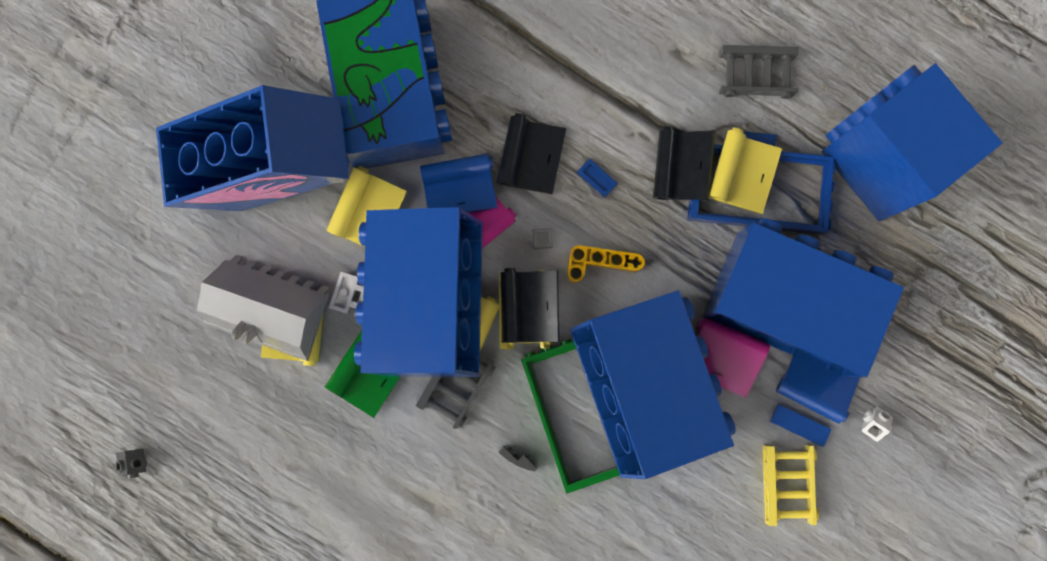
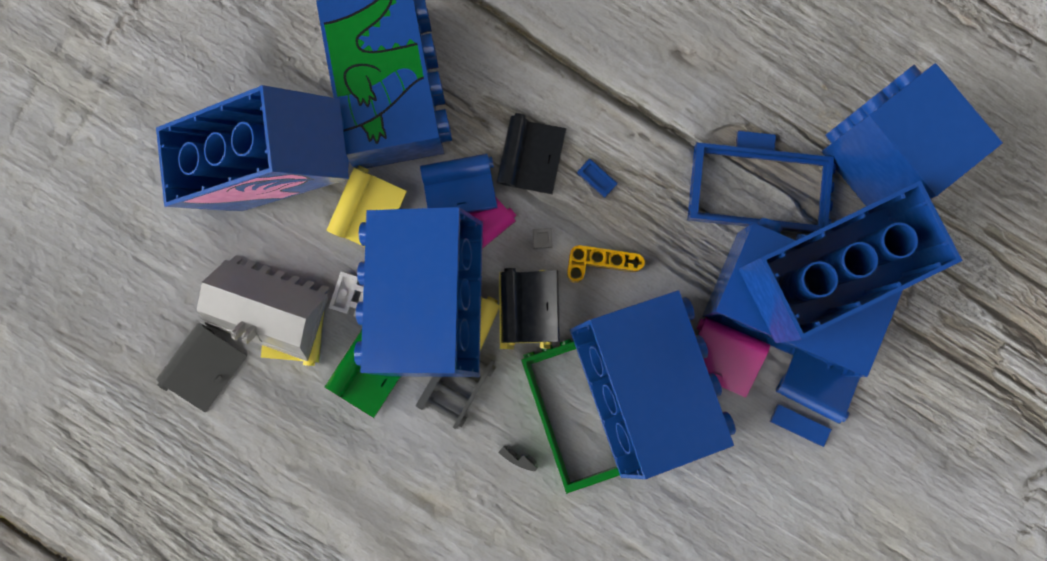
(131, 463): dark grey brick -> none
(197, 365): none -> dark grey door
(683, 165): black door -> none
(744, 172): light yellow door -> none
(767, 54): dark grey fence -> none
(772, 495): light yellow fence -> none
(850, 264): none -> blue brick
(877, 423): white brick -> none

